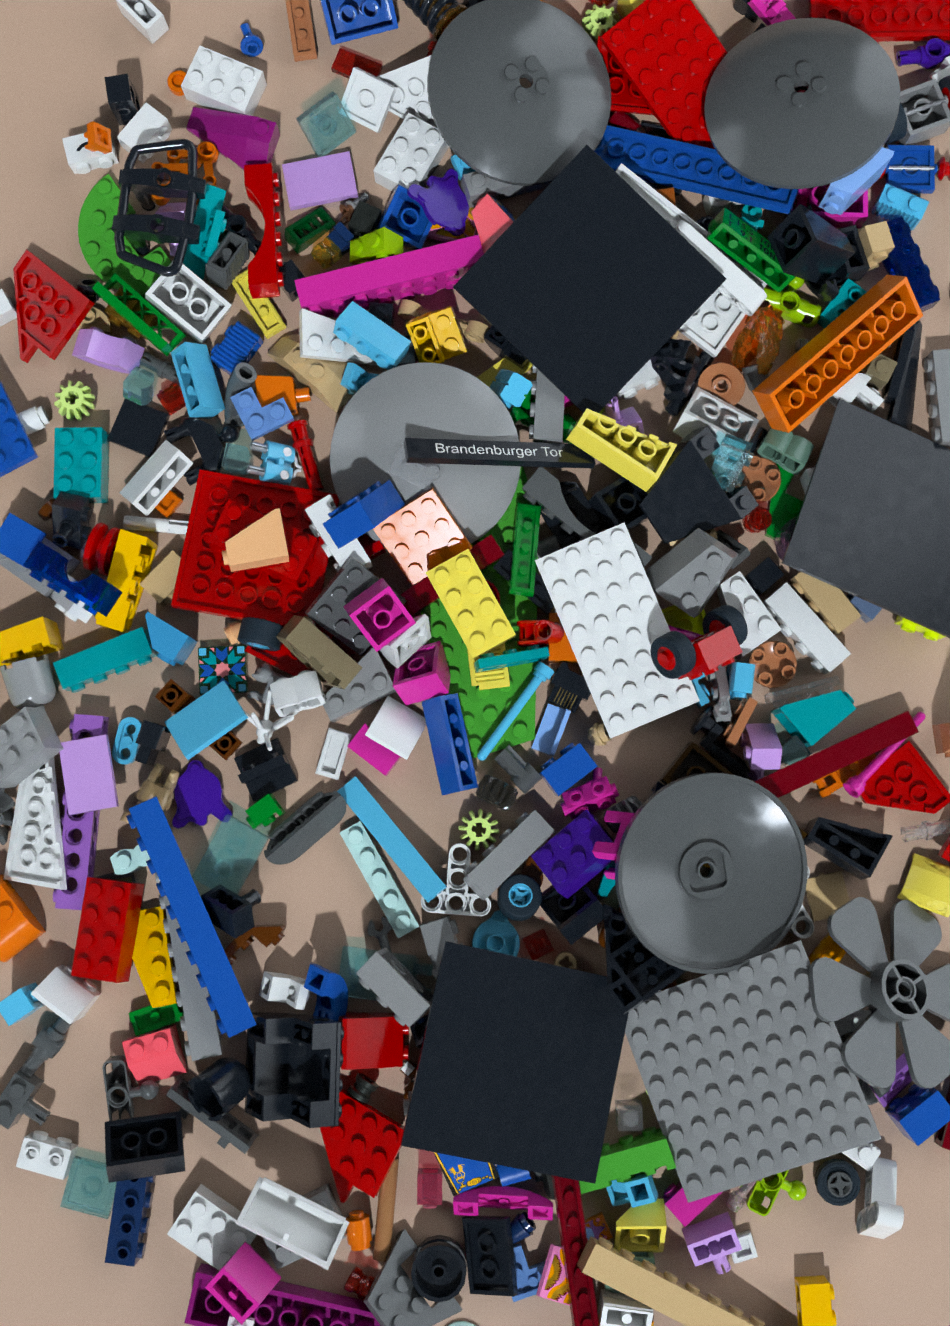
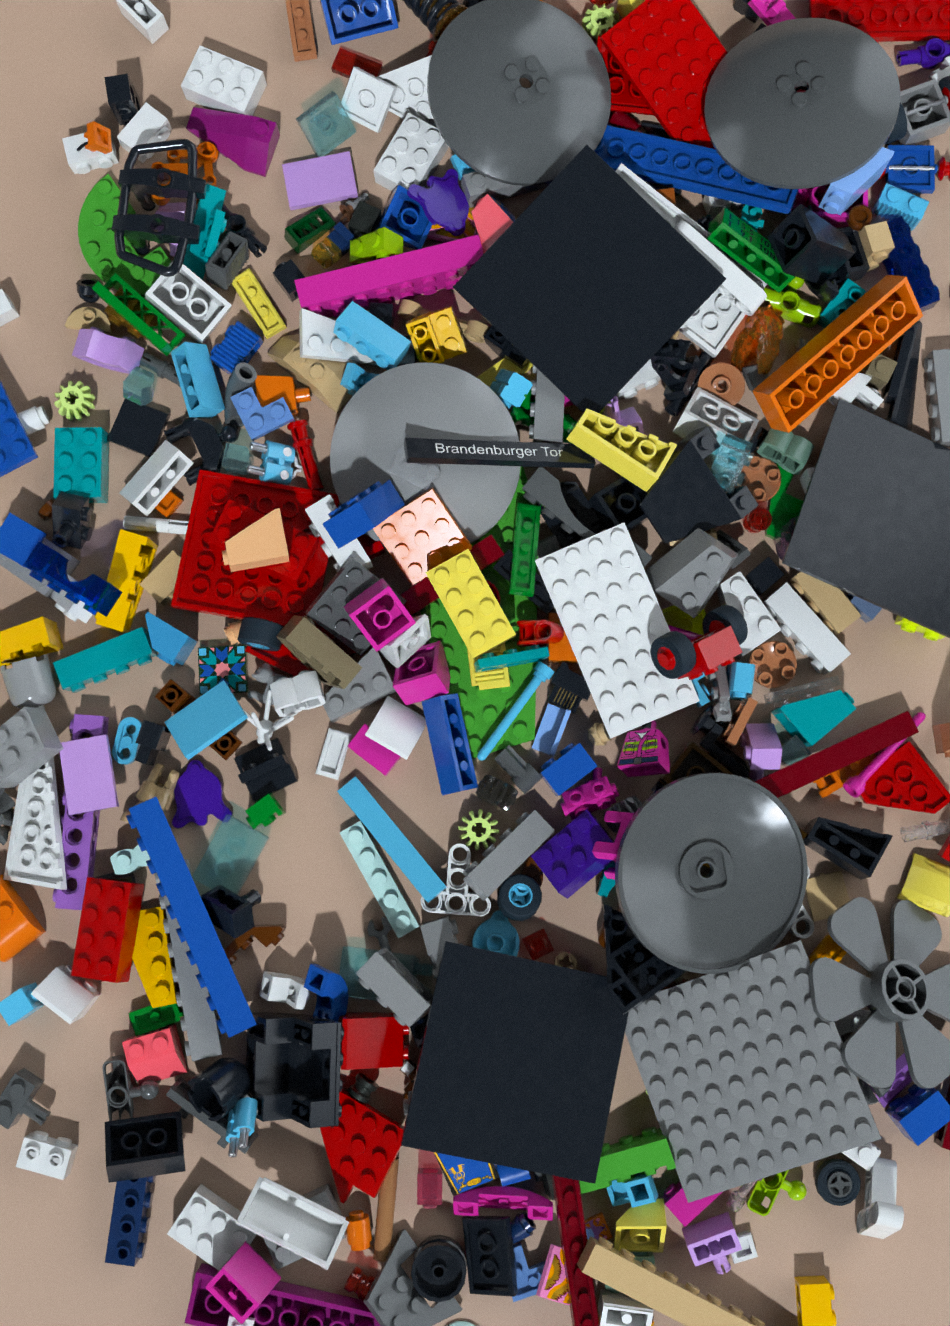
(46, 308): red wing -> none
(46, 1046): dark grey pin -> none
(89, 1188): clear light blue tile -> none
(100, 548): red wheel -> none
(171, 398): clear red tile -> none
(174, 82): orange tile -> none
(241, 1124): none -> medium azure piece
(251, 44): blue plate -> none
(263, 270): red arch -> none
(305, 827): dark grey brick -> none
(573, 915): black slope -> none
(629, 1115): clear brick -> none
(645, 752): none -> dark pink torso
(859, 217): none -> reddish brown tile

